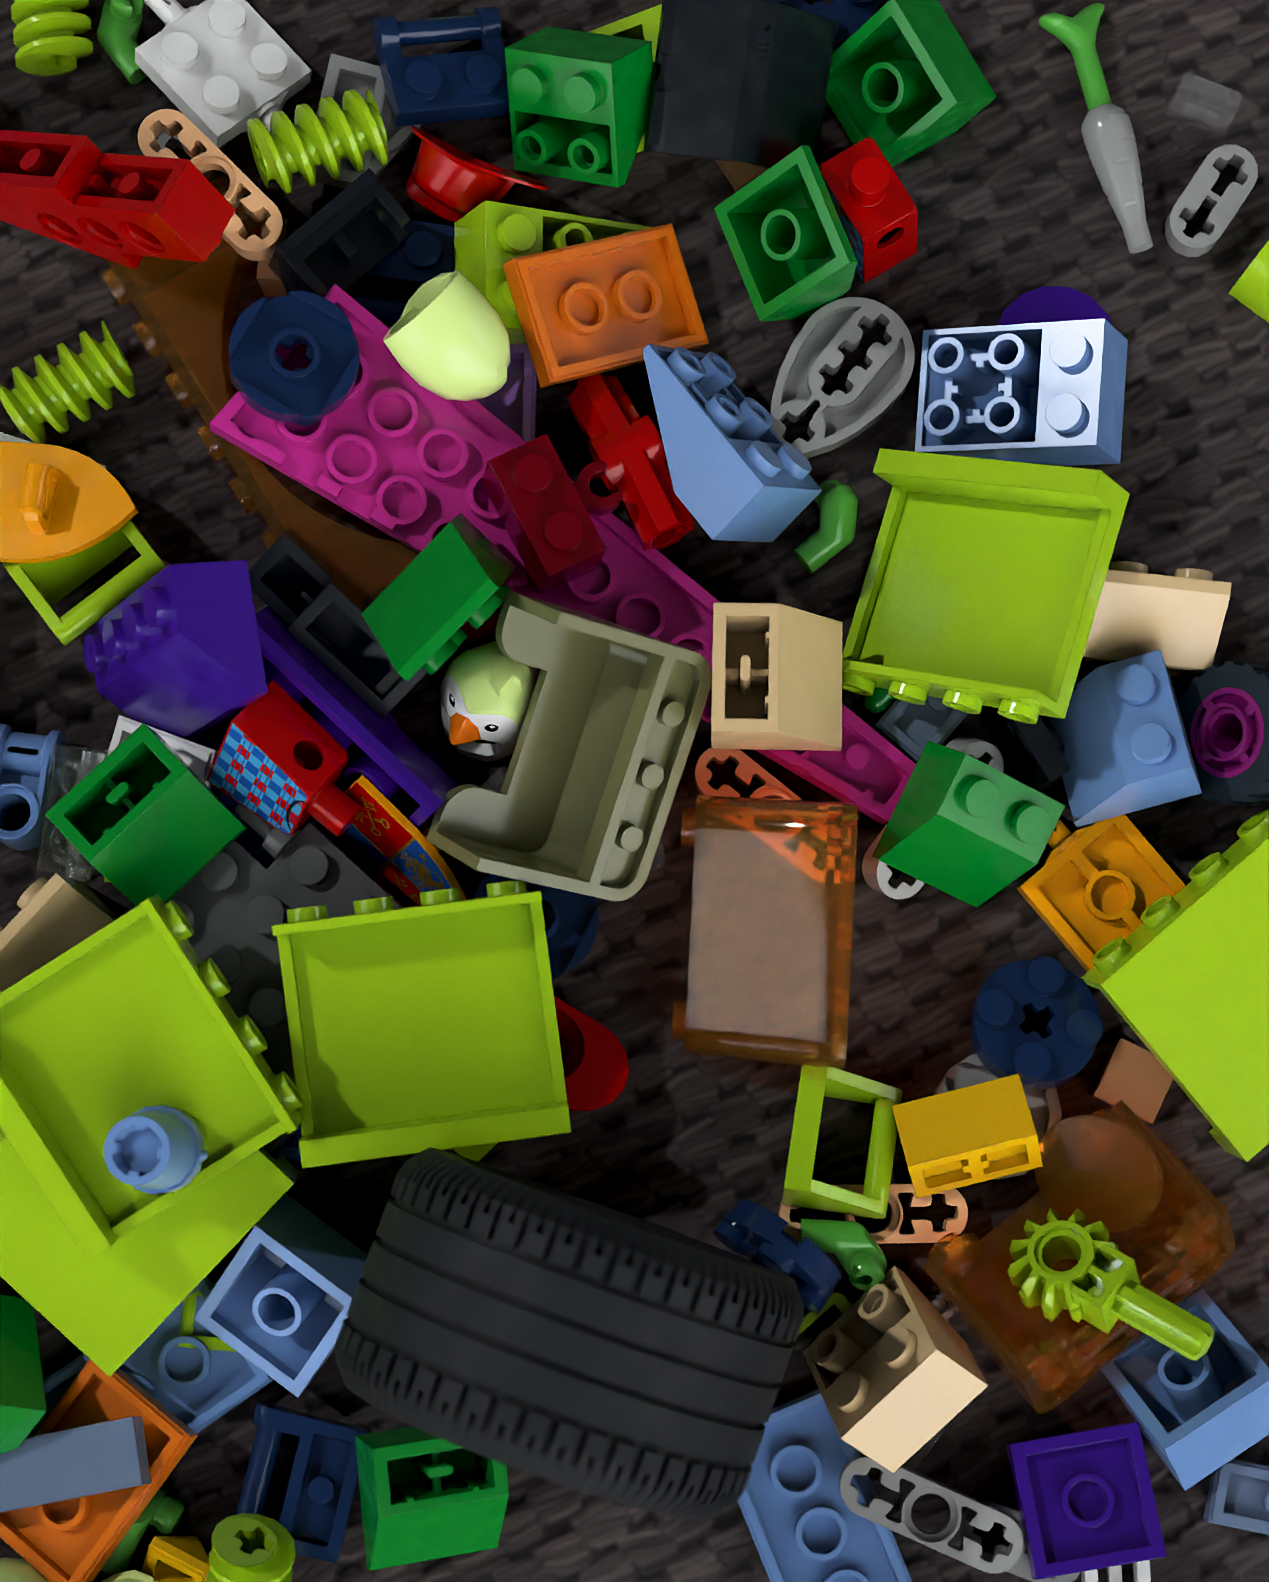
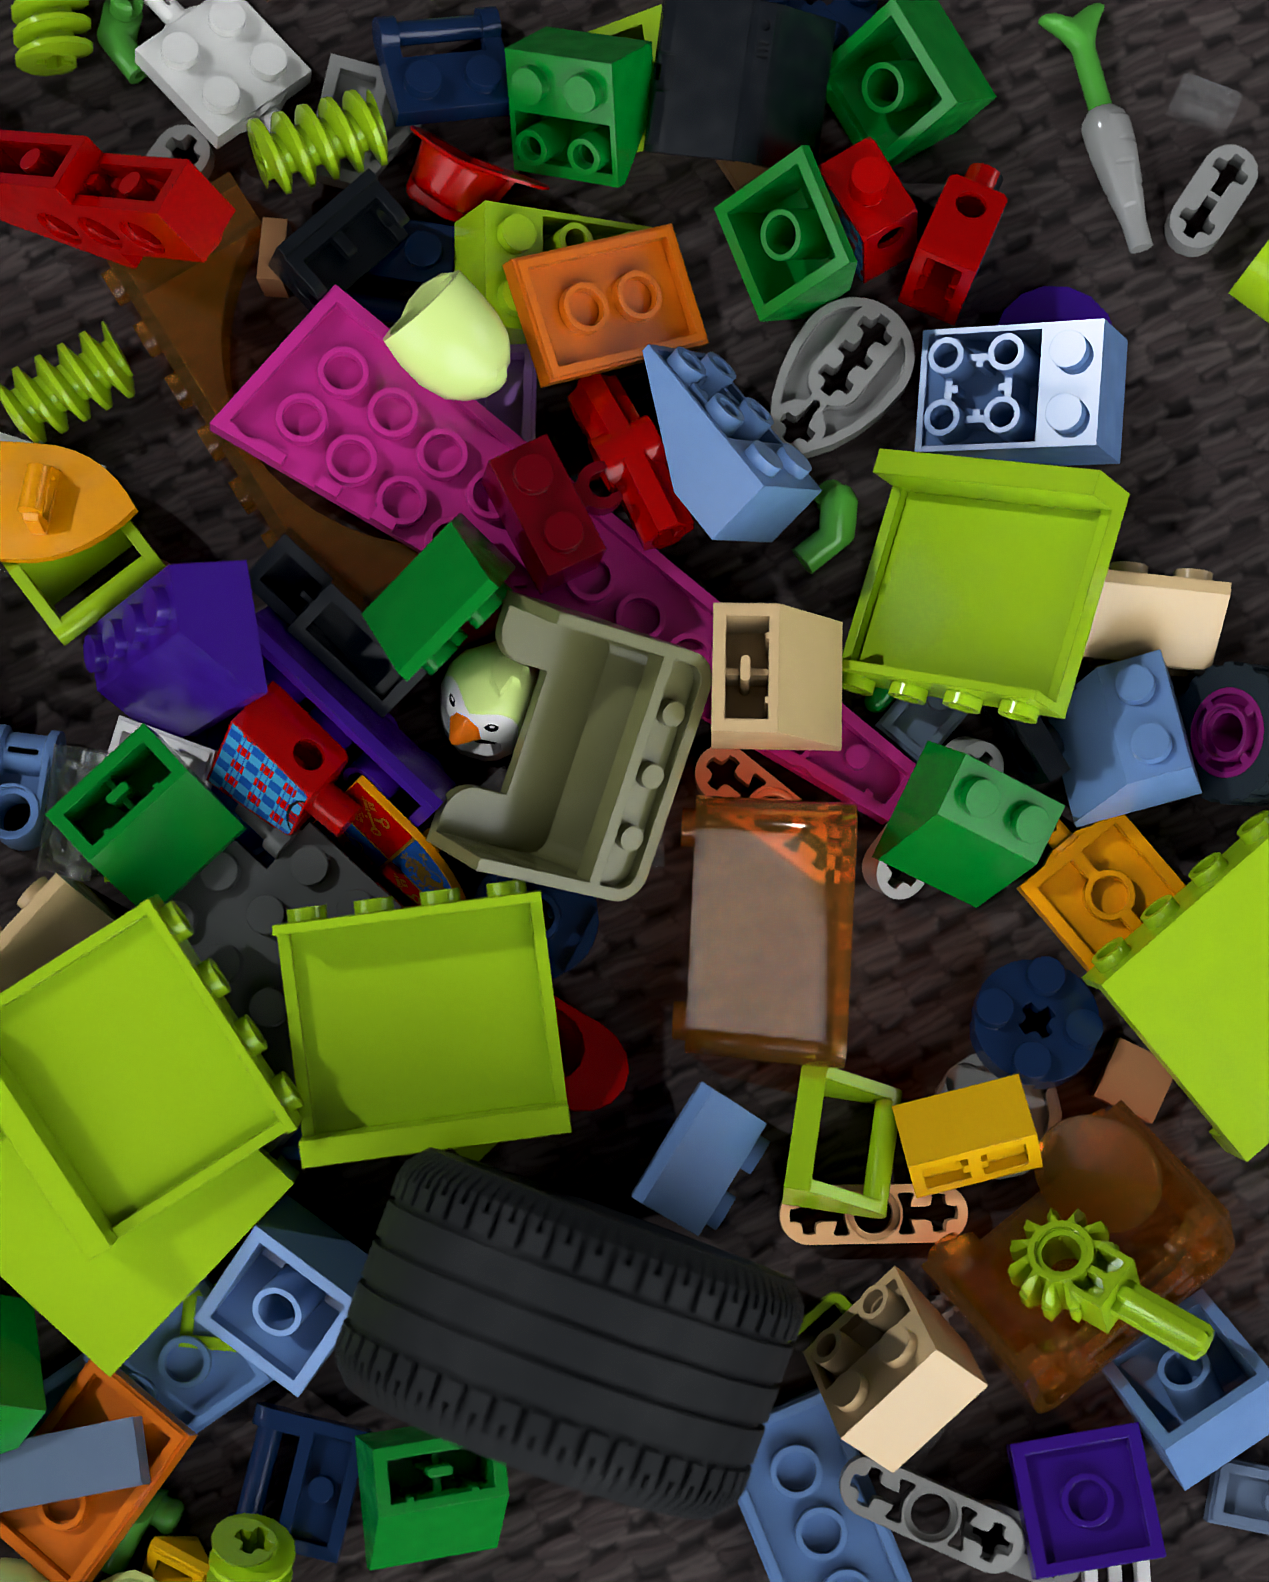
(155, 1149): medium blue piece -> none
(256, 204): light nougat beam -> none
(283, 322): dark blue plate -> none
(701, 1159): none -> medium blue slope
(760, 1236): dark blue plate -> none
(851, 1246): bright green arm -> none
(954, 243): none -> red torso

